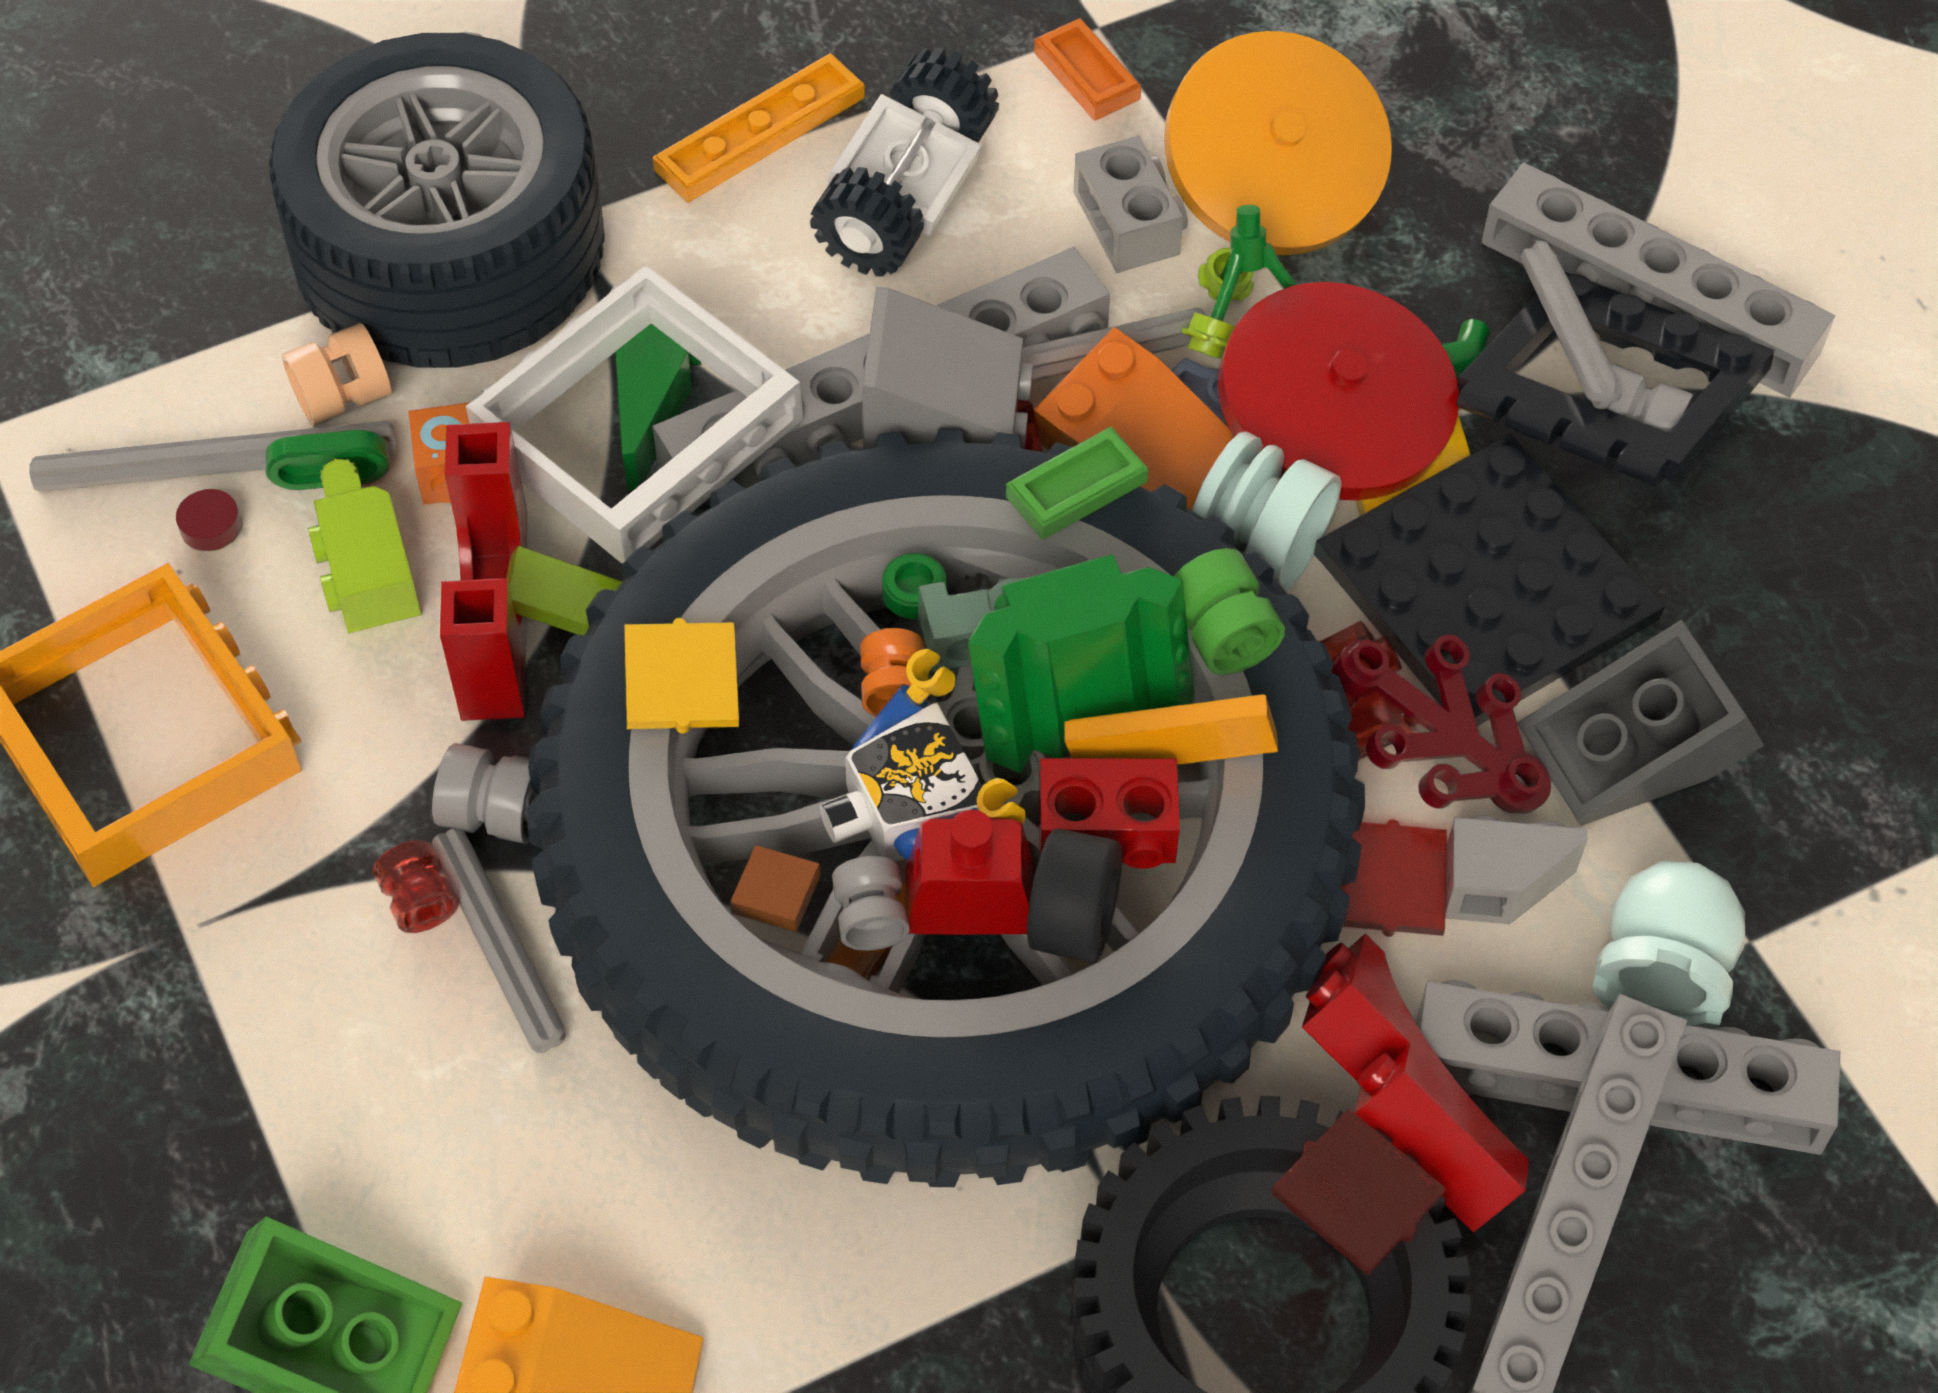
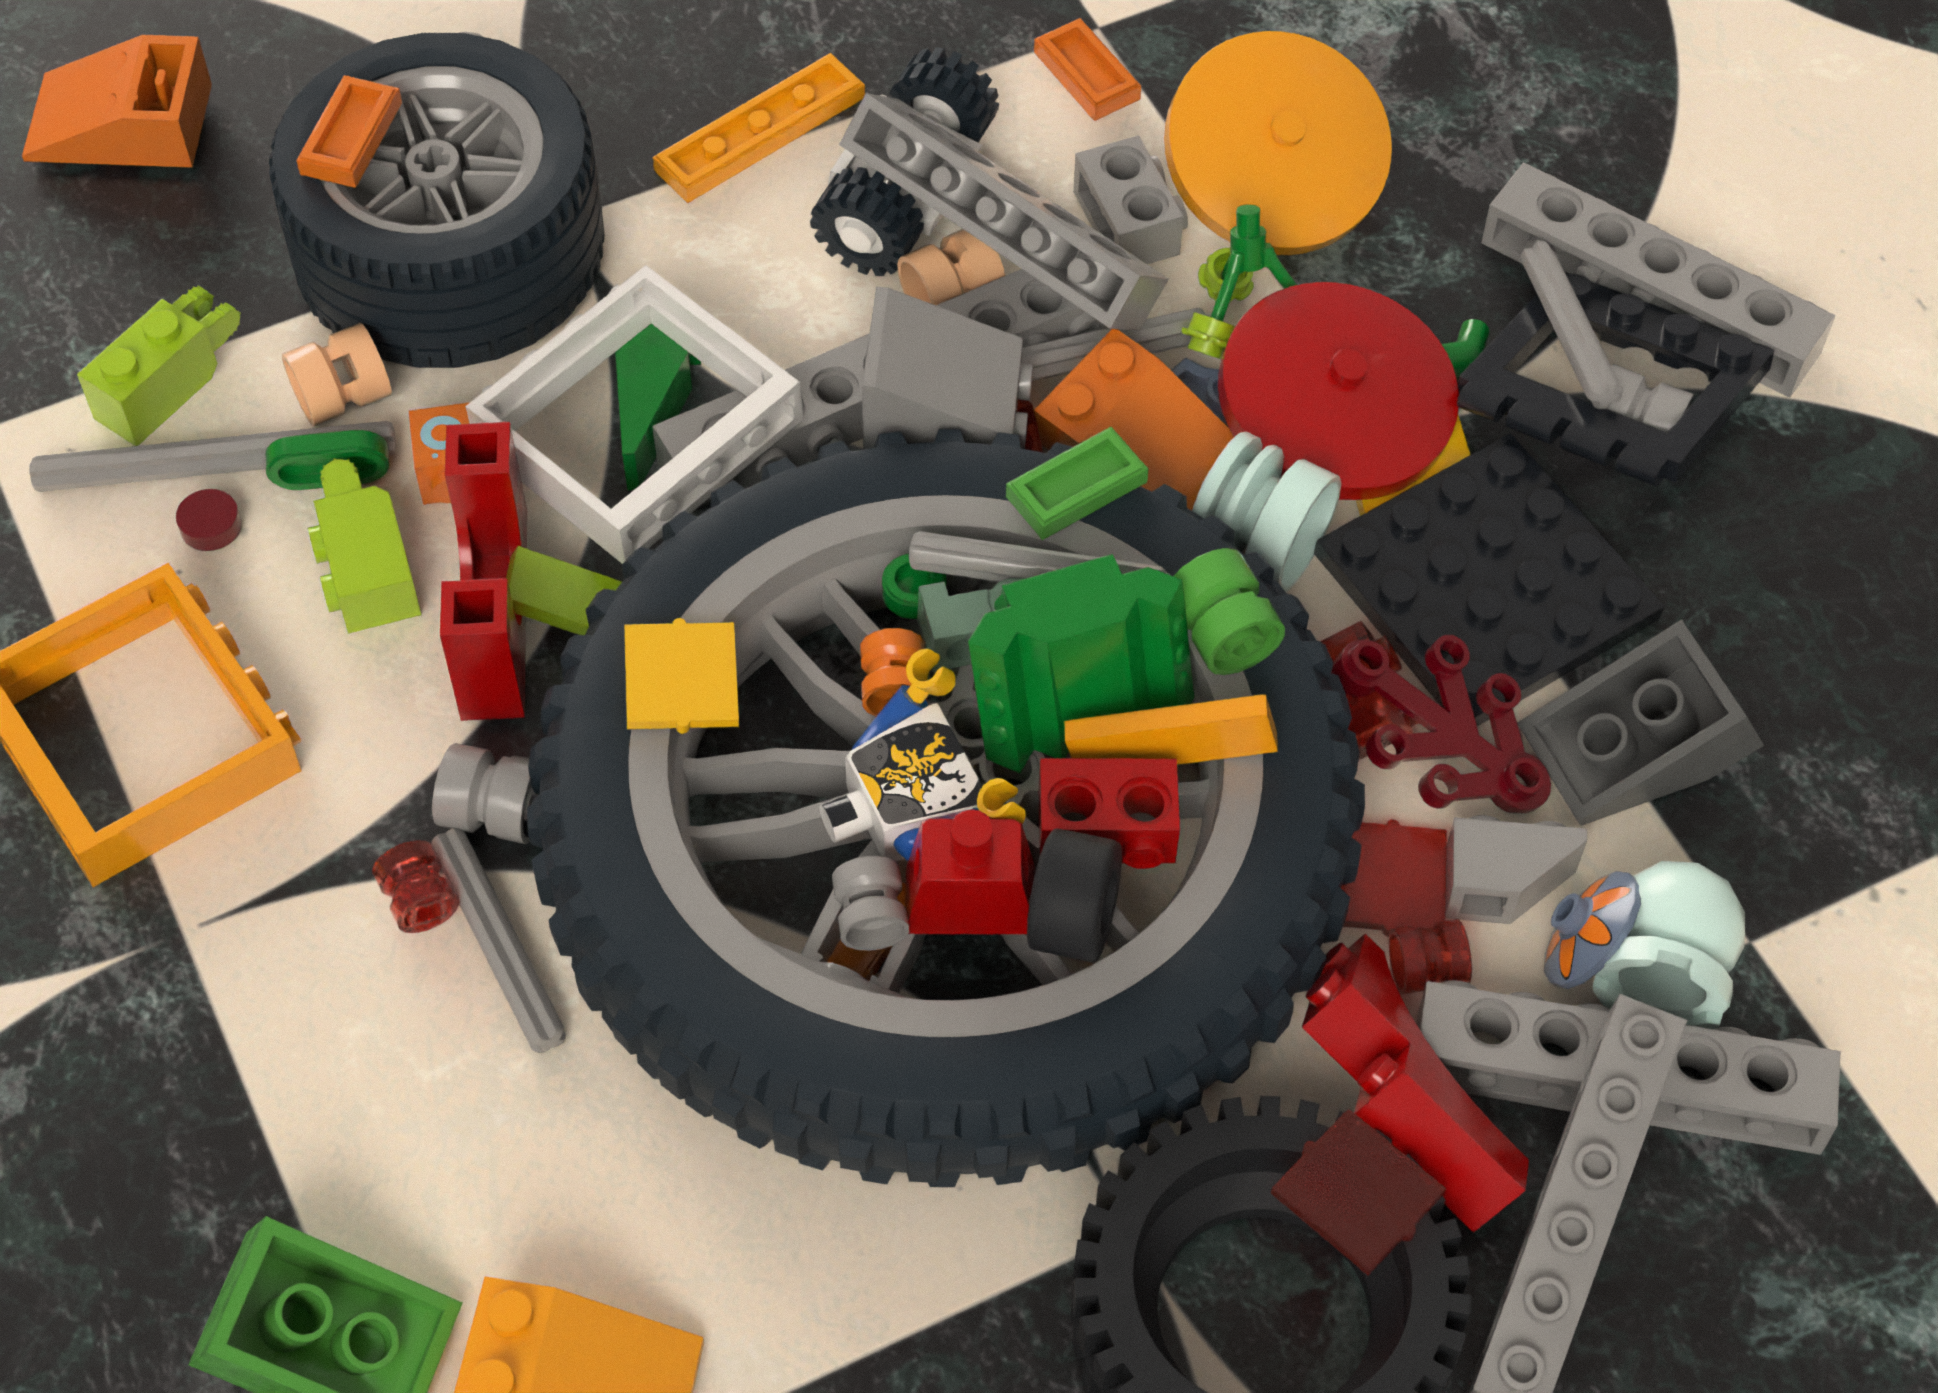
(124, 106): none -> orange slope
(157, 364): none -> lime hinge
(349, 131): none -> orange tile
(775, 888): dark orange tile -> none
(950, 271): none -> light nougat wheel
(992, 559): none -> light grey axle
(1004, 212): none -> light grey brick
(1429, 955): none -> clear red wheel
(1590, 929): none -> sand blue dish

